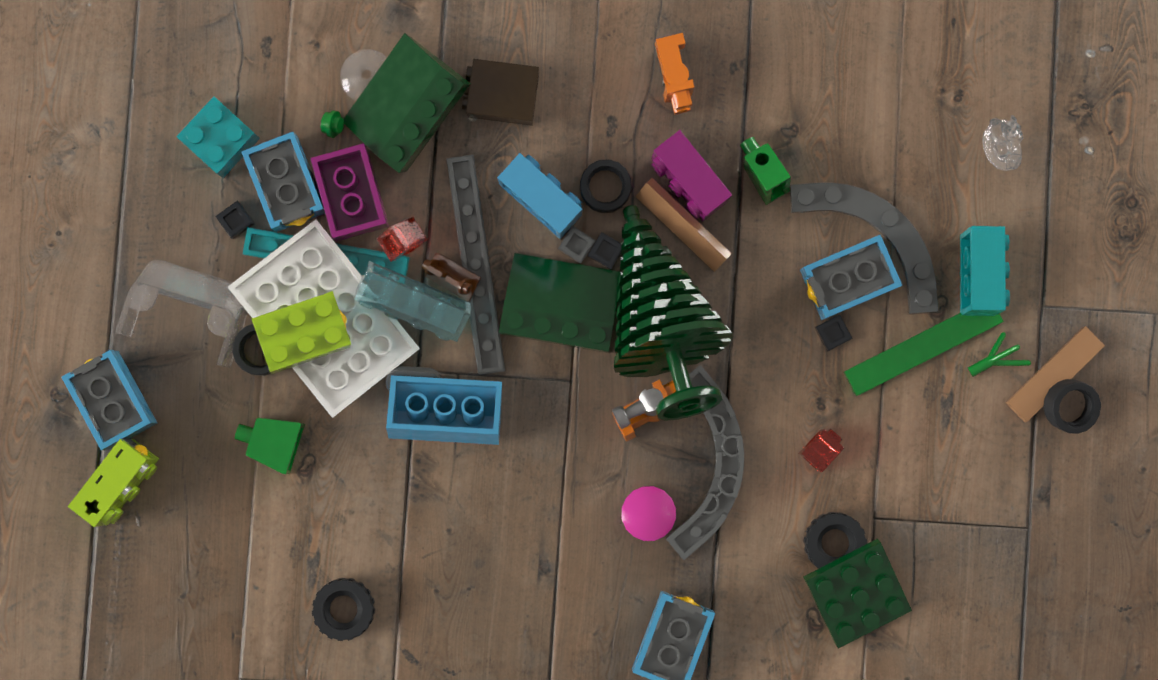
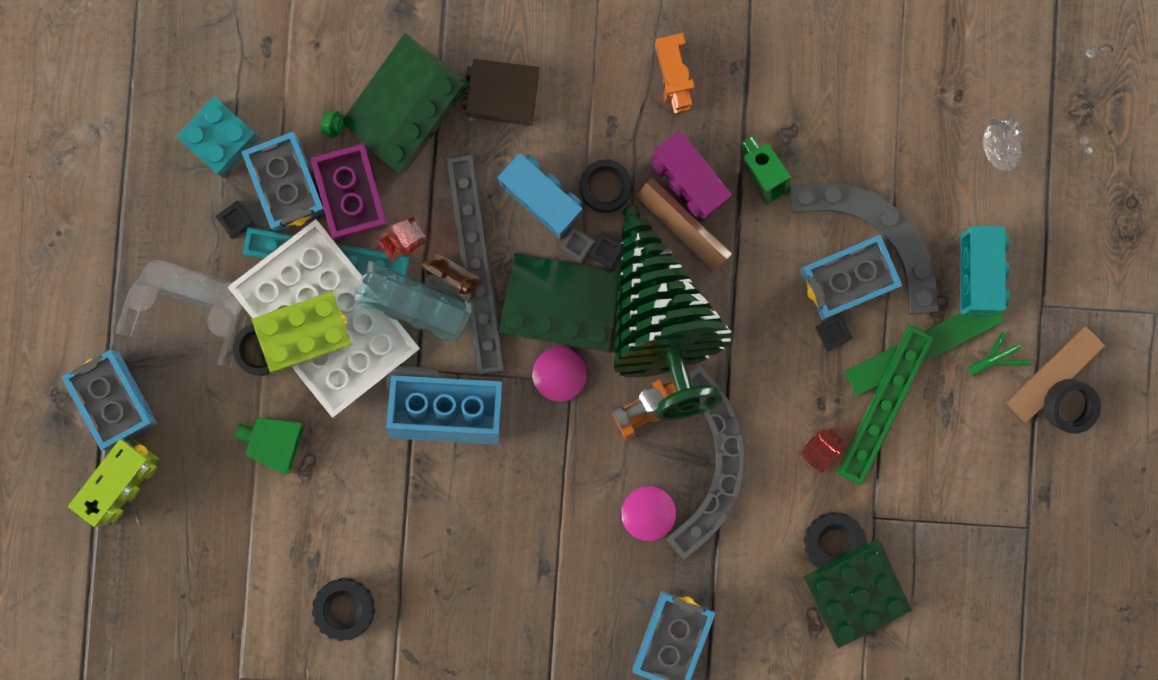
(353, 68): clear dish -> none
(559, 374): none -> dark pink dish
(885, 404): none -> green tile

